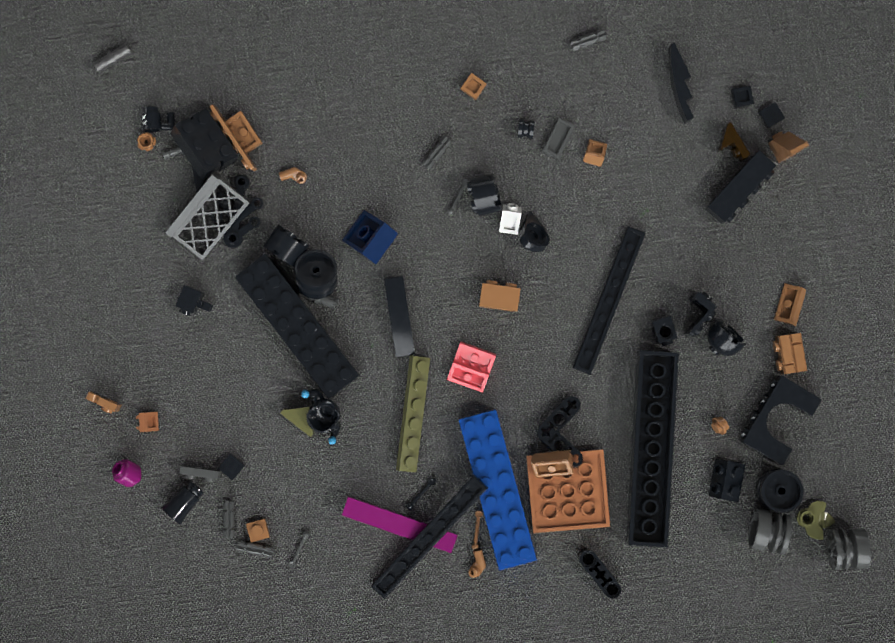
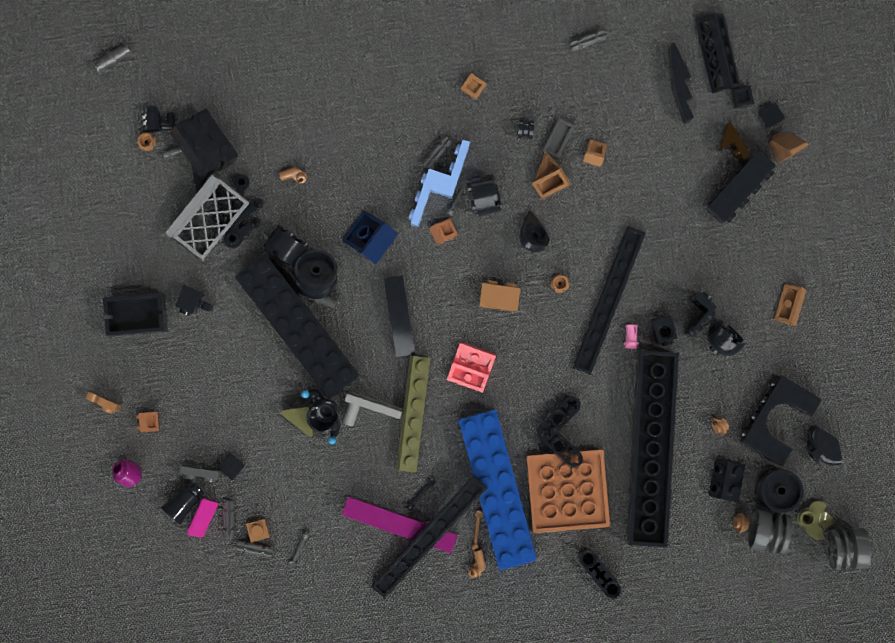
(135, 314): none -> black piece
(202, 517): none -> dark pink slope
(241, 134): medium nougat bracket -> none
(356, 400): none -> light grey piece
(439, 183): none -> light blue bracket
(443, 231): none -> nougat slope
(510, 218): white bracket -> none
(549, 177): none -> medium nougat slope
(552, 463): medium nougat slope -> none
(559, 288): none -> medium nougat plate
(631, 337): none -> bright pink pin
(719, 34): none -> black fence
(741, 523): none -> medium nougat plate
(790, 353): medium nougat brick -> none
(823, 447): none -> black piece

